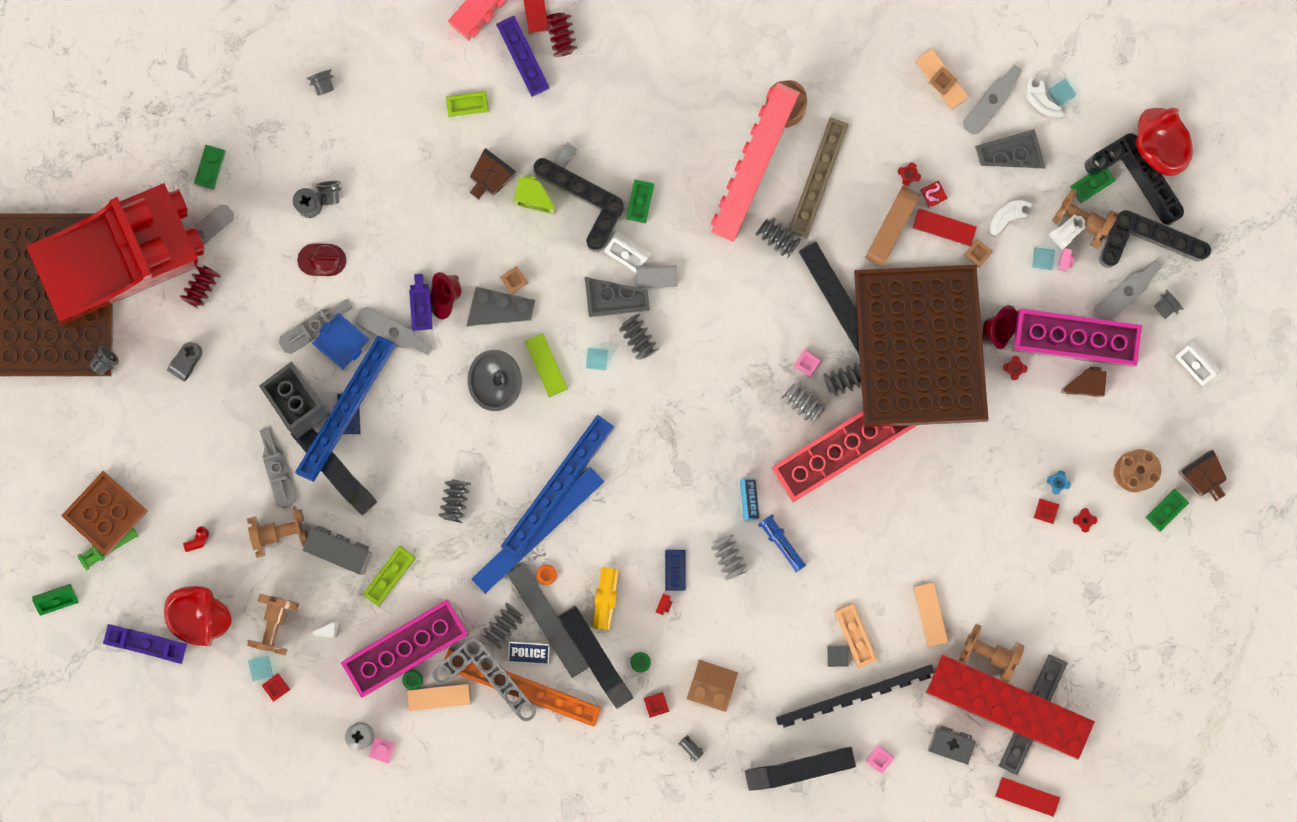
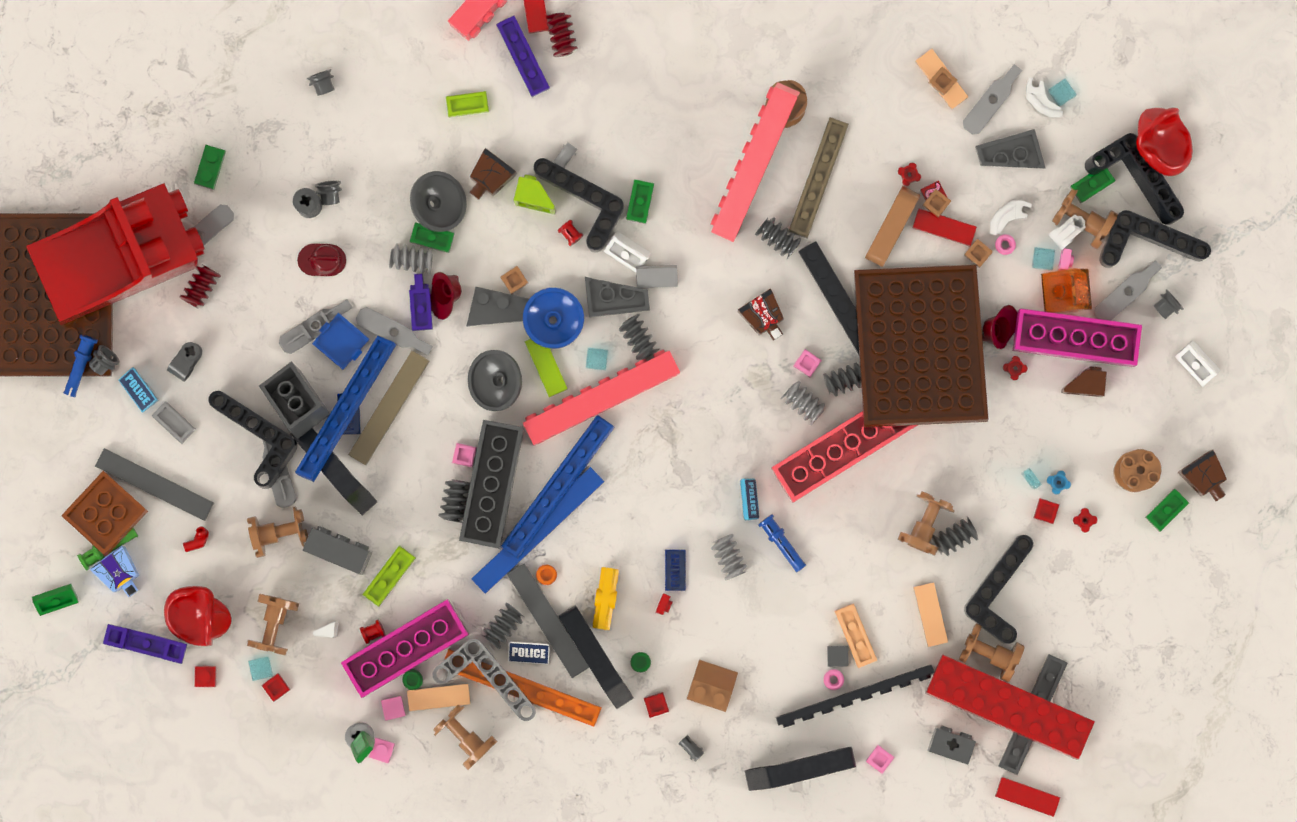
(82, 355): none -> blue pin
(117, 571): none -> torso
(138, 389): none -> slope
(154, 484): none -> dark grey tile
(173, 422): none -> light grey tile
(205, 676): none -> red plate
(259, 431): none -> black beam
(362, 746): none -> green slope
(372, 631): none -> red bush
(388, 408): none -> dark tan tile
(393, 708): none -> bright pink tile
(411, 258): none -> light grey piece
(436, 240): none -> green plate
(447, 197): none -> dark grey dish
(464, 455): none -> bright pink tile
(470, 742): none -> medium nougat piece
(491, 484): none -> dark grey brick
(557, 304): none -> blue dish
(572, 235): none -> red bush
(601, 398): none -> coral brick
(763, 314): none -> torso
(838, 684): none -> bright pink plate
(923, 530): none -> medium nougat piece
(936, 203): none -> medium nougat plate
(955, 536): none -> dark grey piece
(995, 588): none -> black beam
(998, 244): none -> bright pink plate
(1031, 478): none -> clear light blue tile
(1066, 291): none -> clear orange slope

